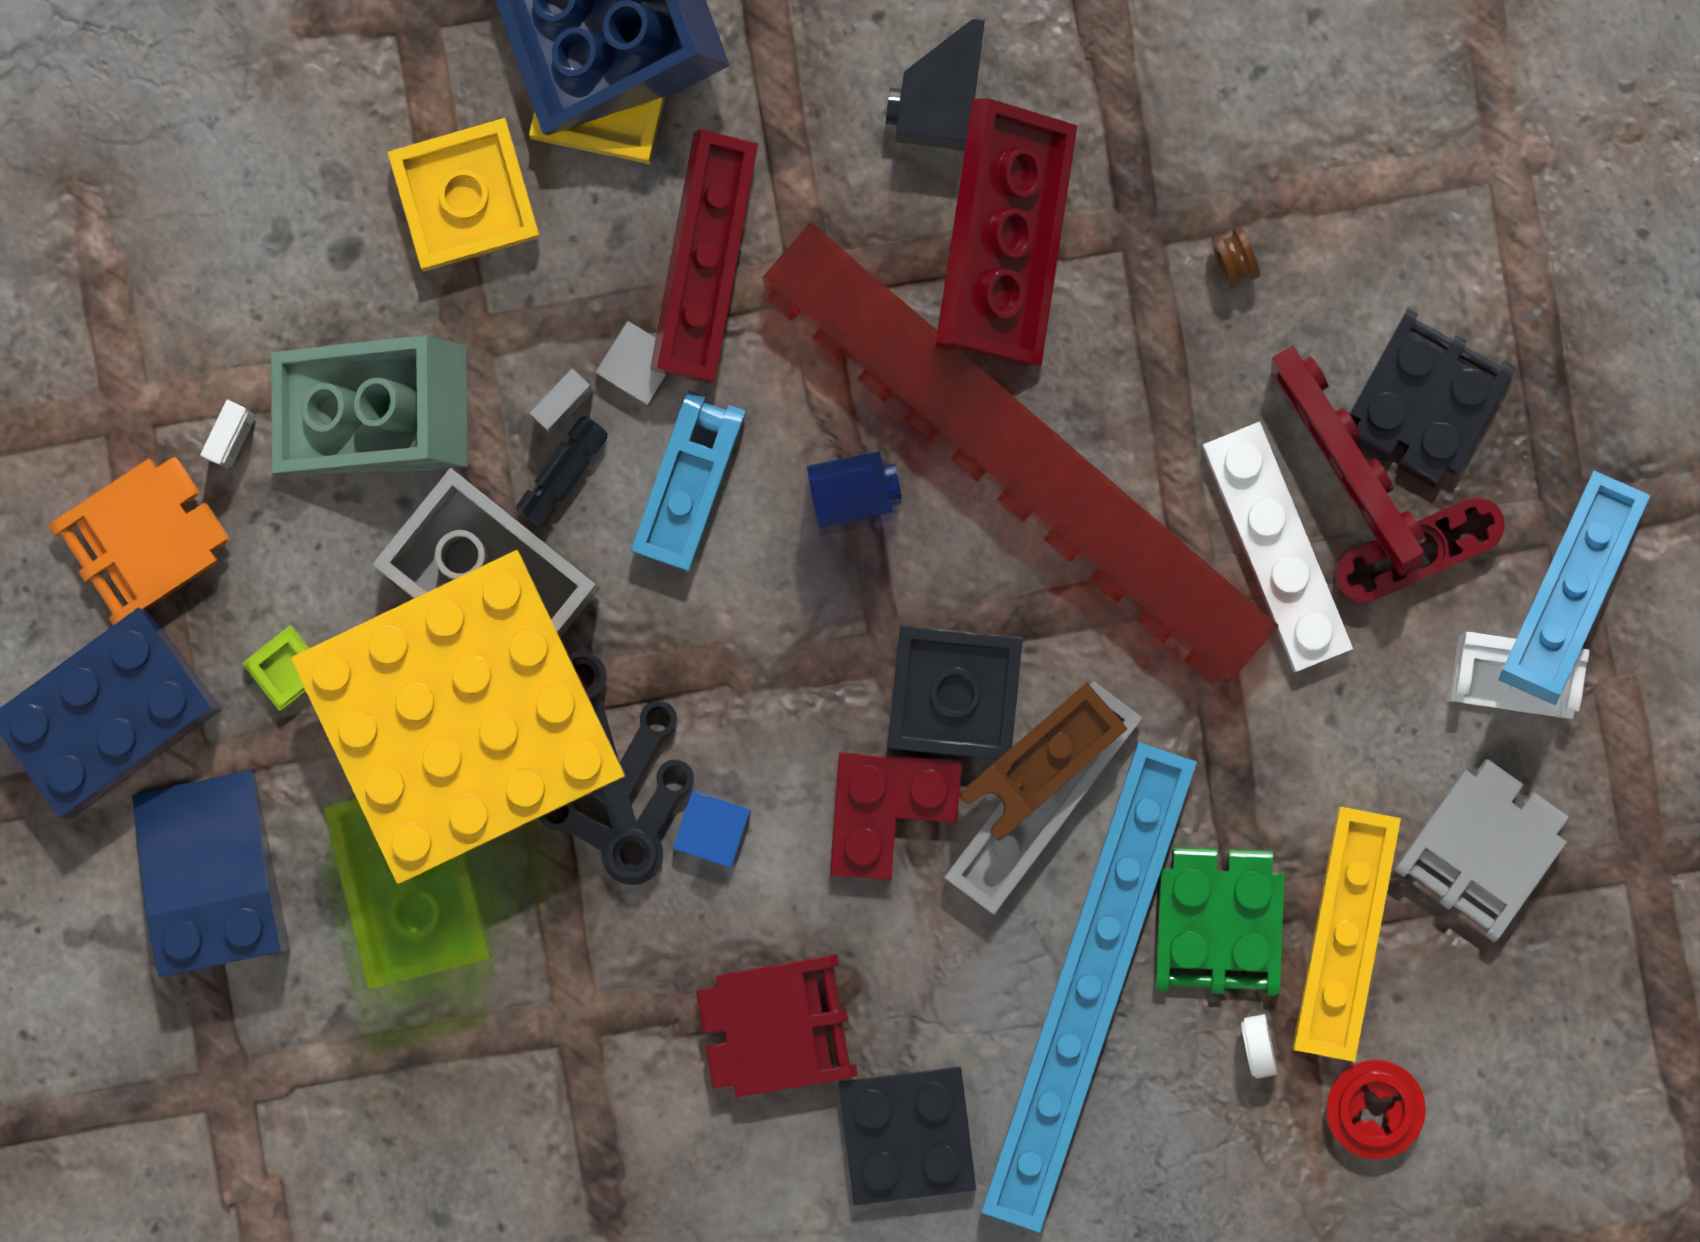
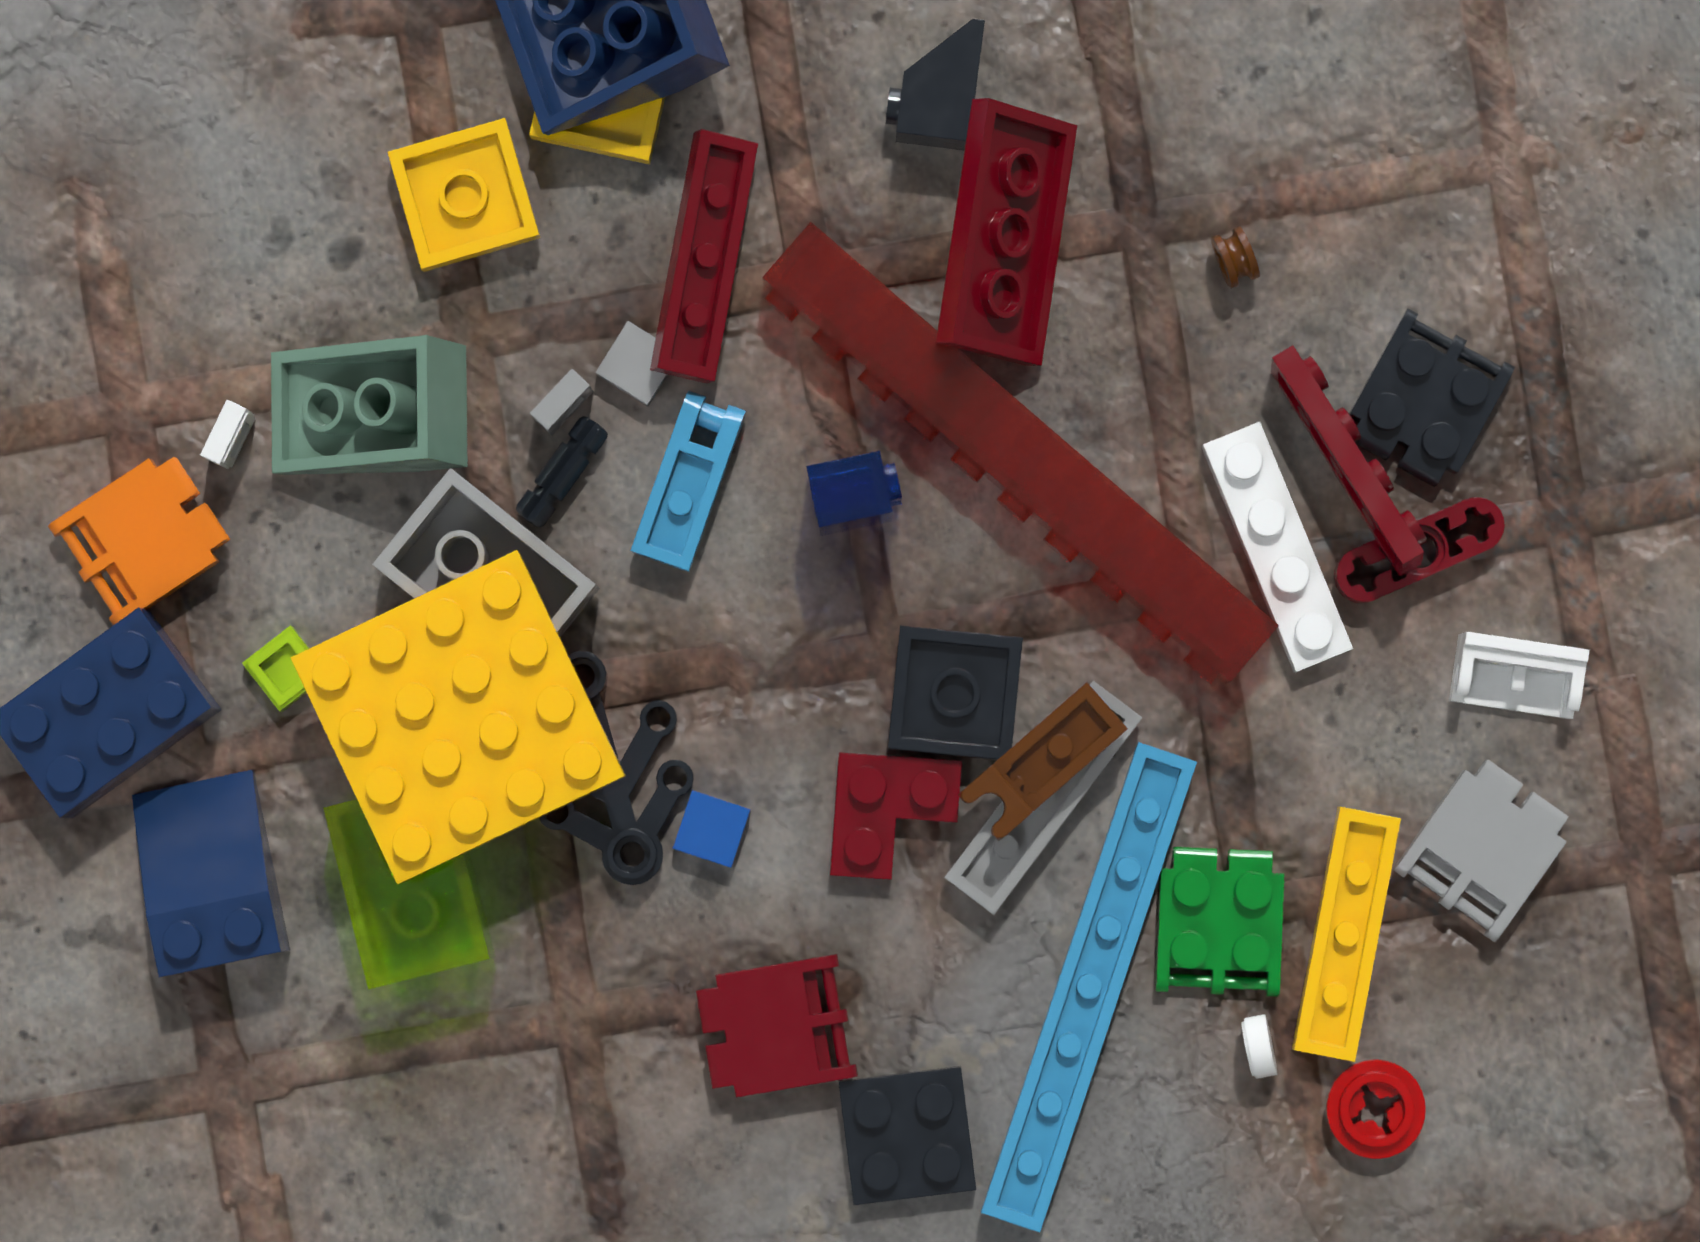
(1574, 588): dark azure plate -> none

